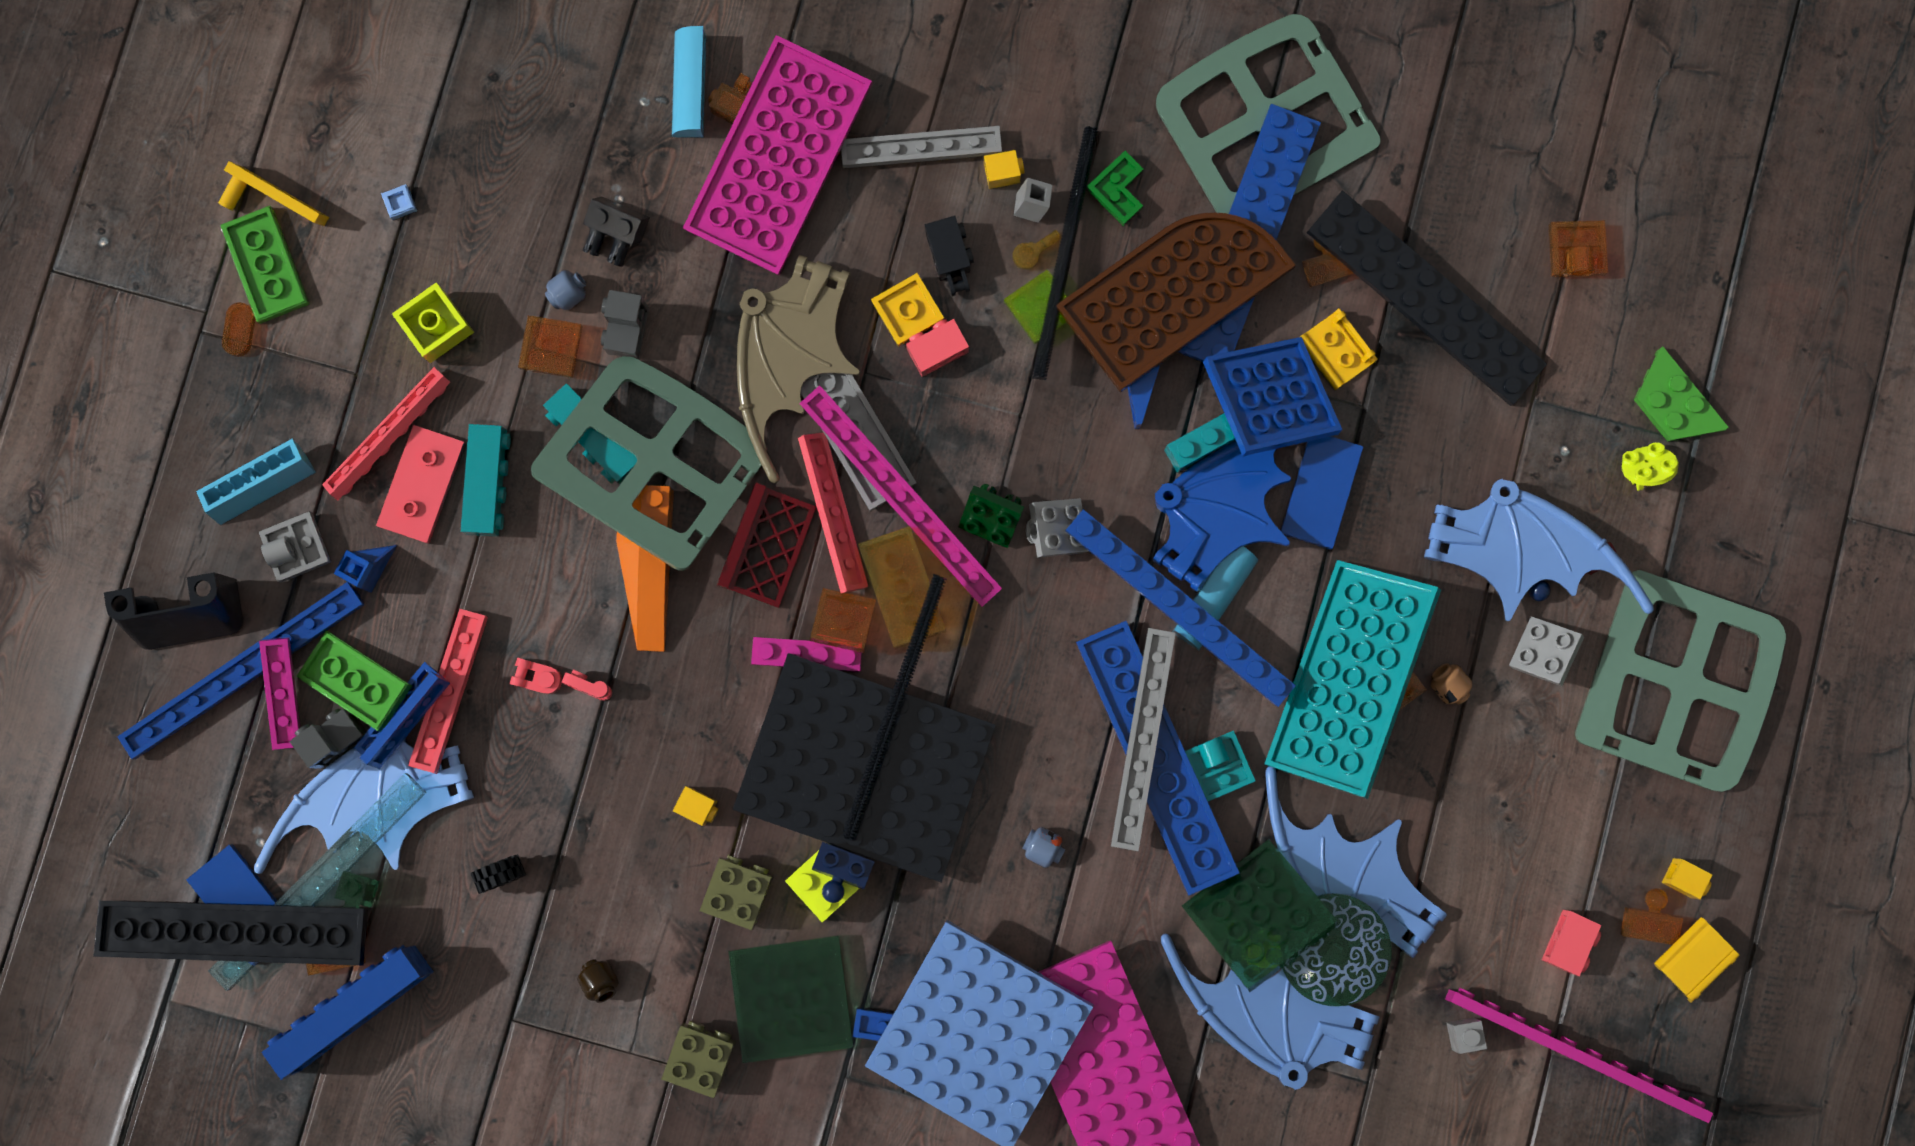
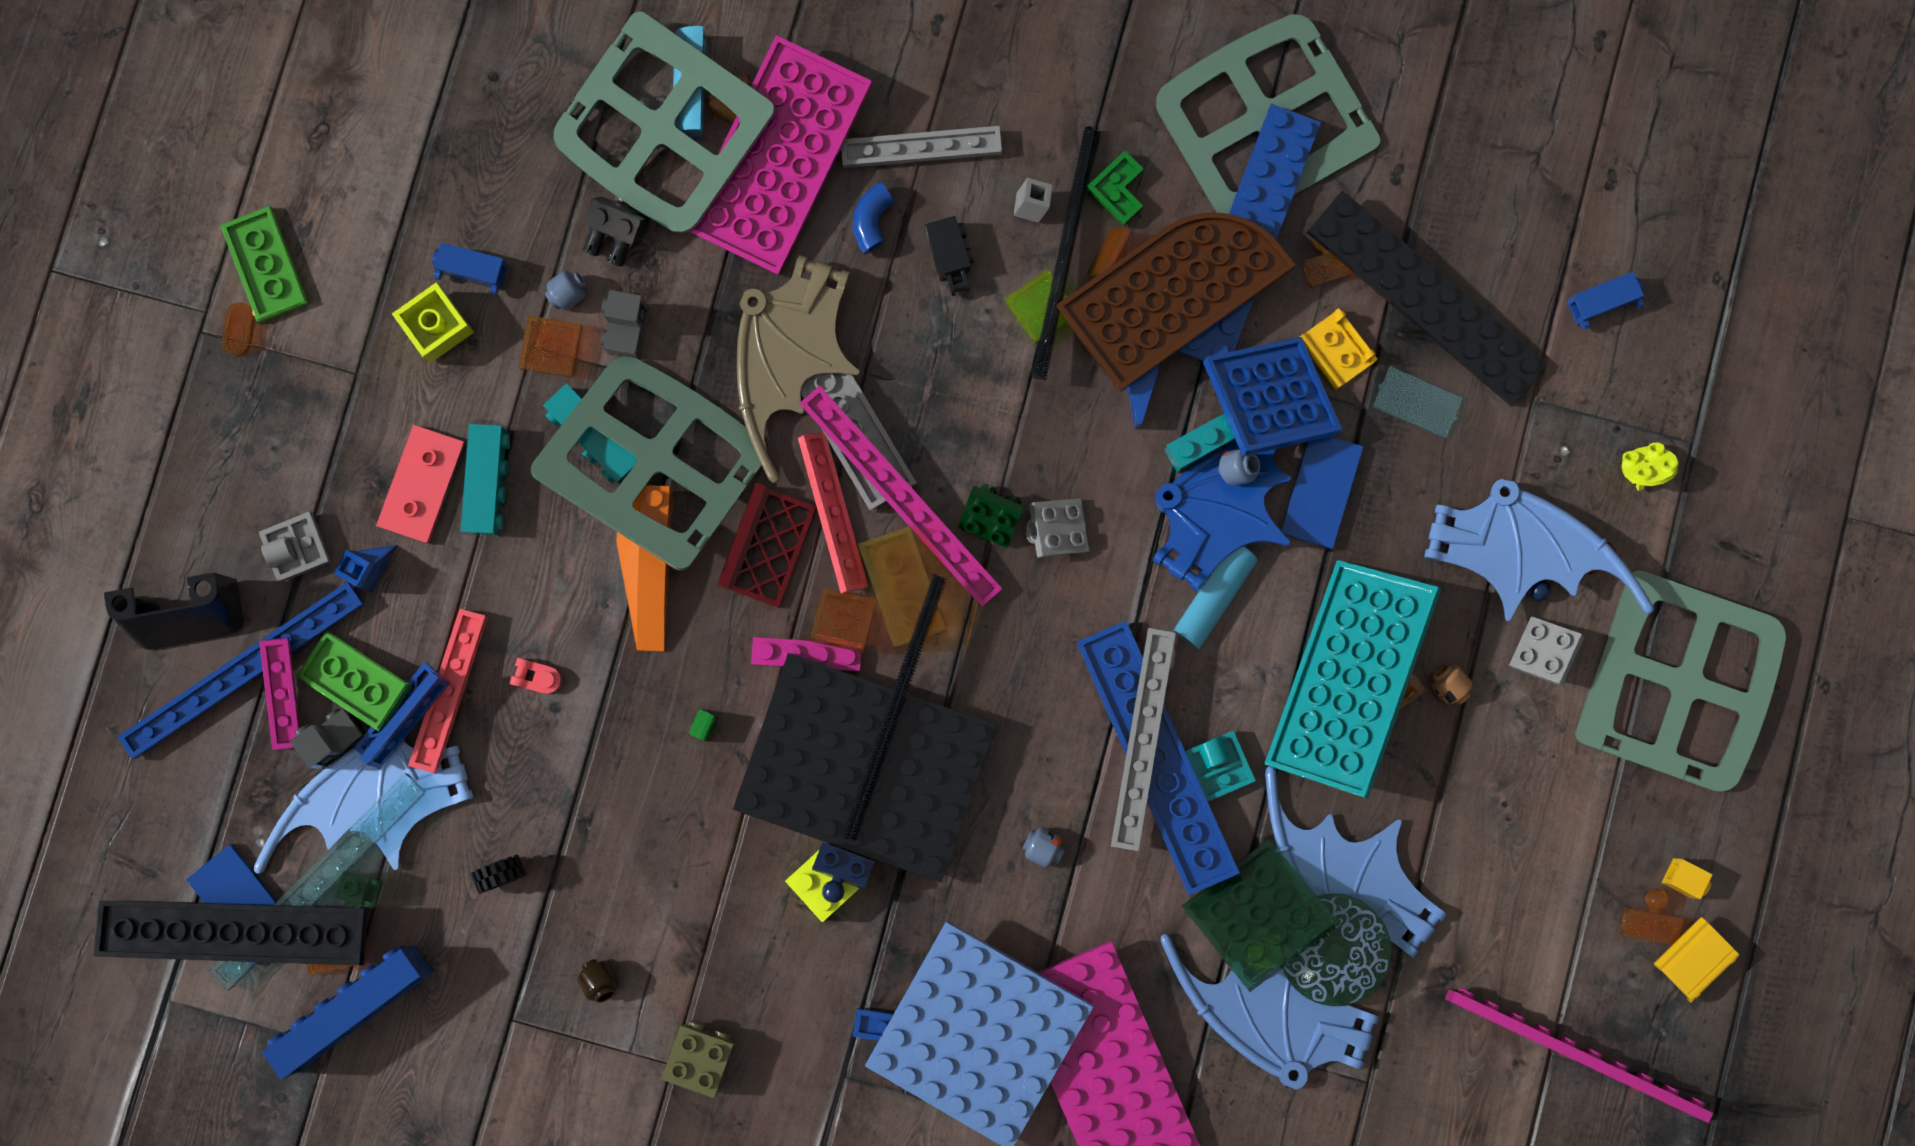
(243, 176): yellow piece -> none
(255, 482): medium azure brick -> none
(383, 436): coral plate -> none
(399, 202): light blue tile -> none
(469, 266): none -> blue brick
(578, 682): coral plate -> none
(659, 125): none -> sand green window
(696, 806): yellow brick -> none
(703, 725): none -> green slope
(737, 892): olive brick -> none
(790, 999): clear green plate -> none
(867, 218): none -> blue cylinder
(907, 309): yellow plate -> none
(937, 346): coral brick -> none
(1003, 169): yellow brick -> none
(1027, 254): clear yellow plate -> none
(1109, 251): none -> clear orange slope
(1180, 608): blue plate -> none
(1237, 468): none -> sand blue head
(1417, 402): none -> clear light blue piece
(1466, 1035): light grey brick -> none
(1572, 943): coral brick -> none
(1578, 248): clear orange plate -> none
(1606, 298): none -> blue brick
(1675, 402): bright green wing -> none

